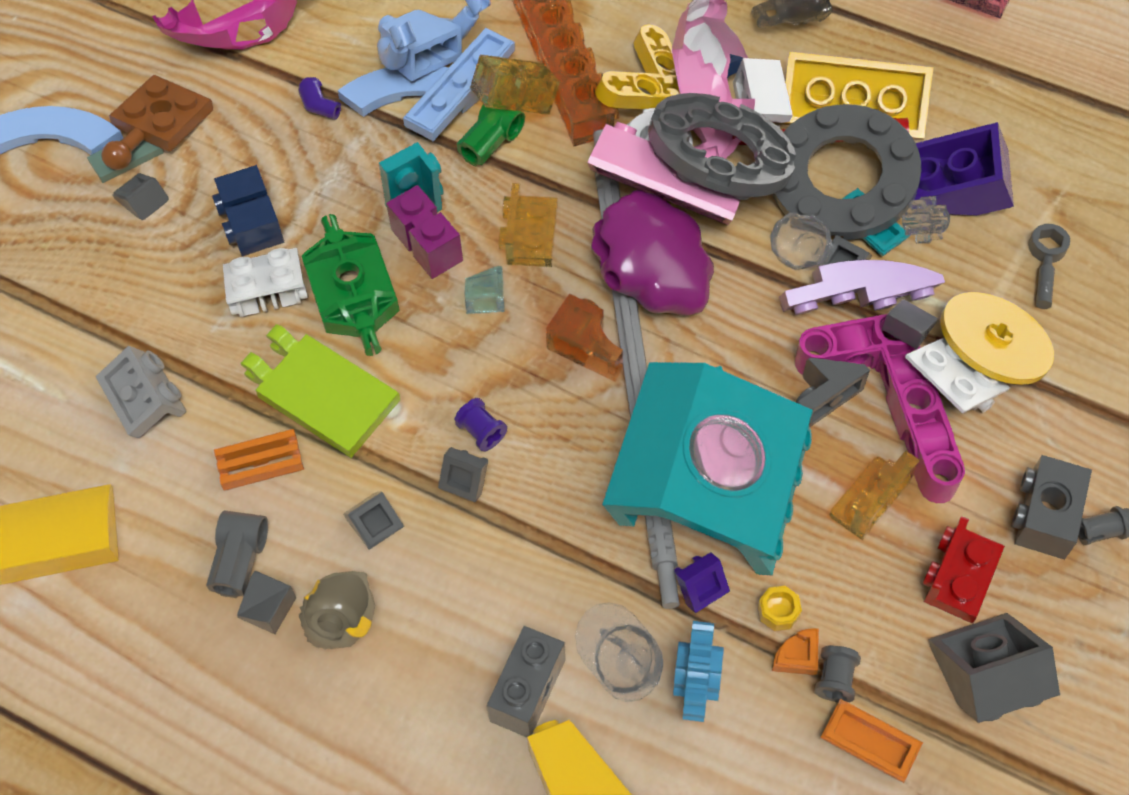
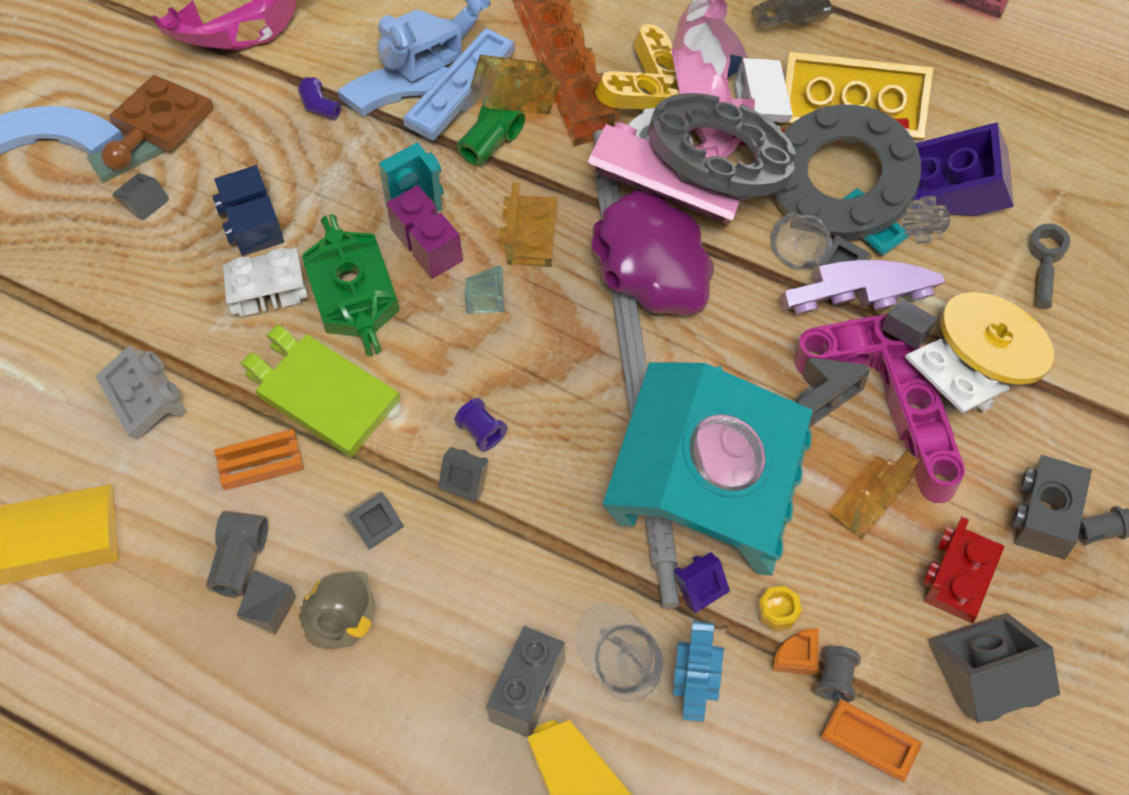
(579, 336): clear orange arch -> none

